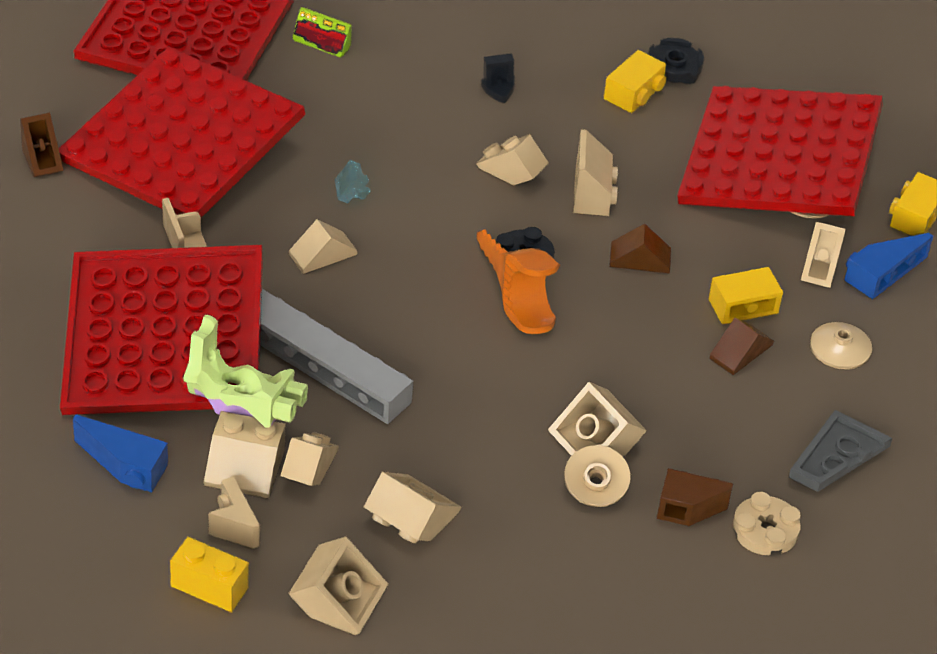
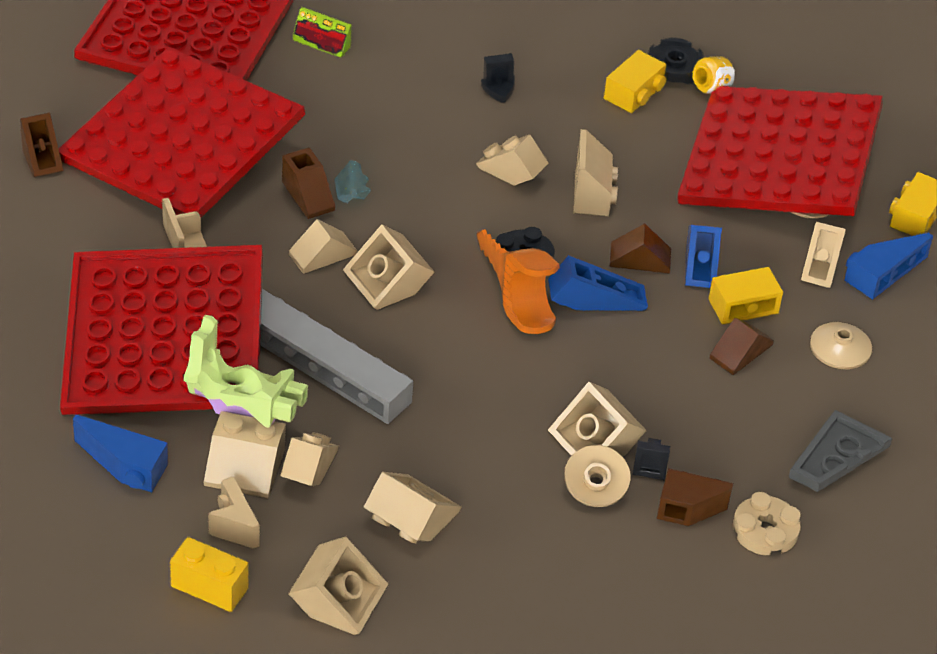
(307, 182): none -> reddish brown slope
(388, 268): none -> tan slope
(594, 288): none -> blue slope
(651, 459): none -> black tile
(702, 255): none -> blue slope
(713, 73): none -> yellow head

